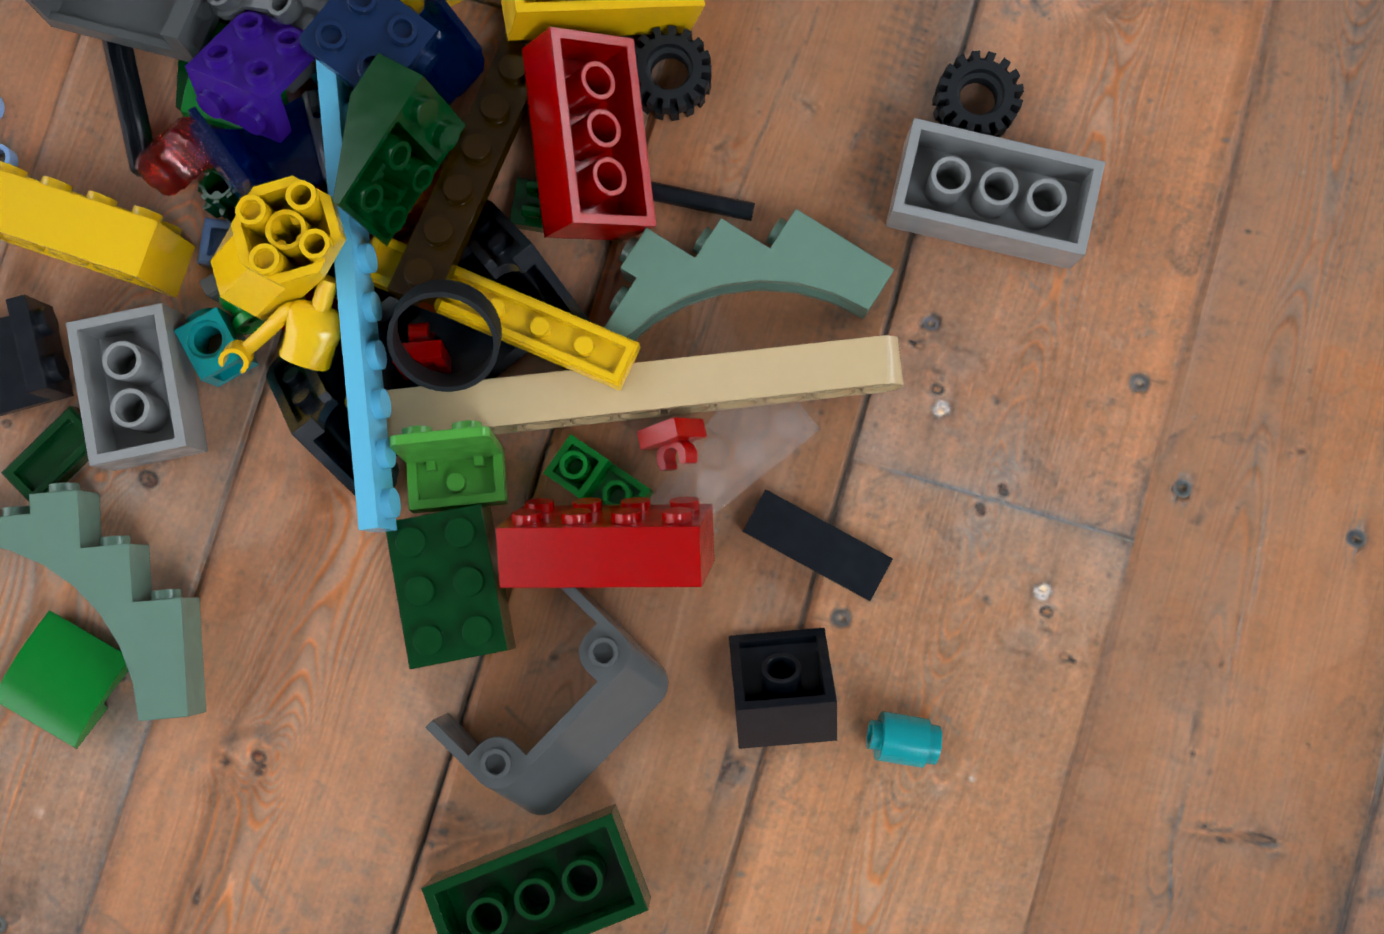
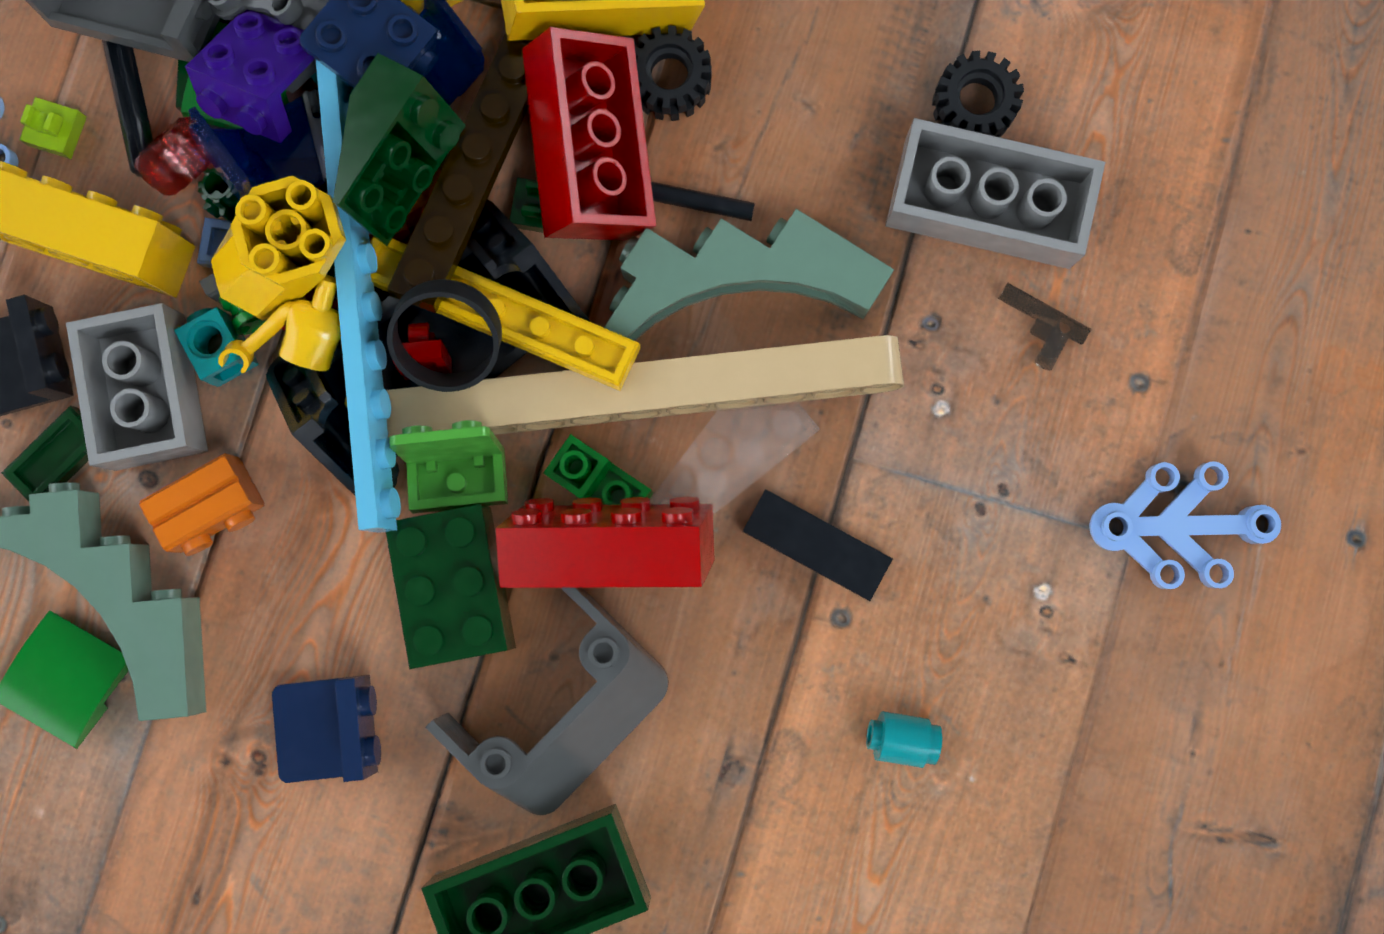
(52, 127): none -> lime tile
(202, 505): none -> orange brick
(326, 729): none -> dark blue bracket
(672, 437): red tile -> none
(783, 688): black slope -> none
(1046, 324): none -> clear smoke hose
(1175, 526): none -> light blue plant

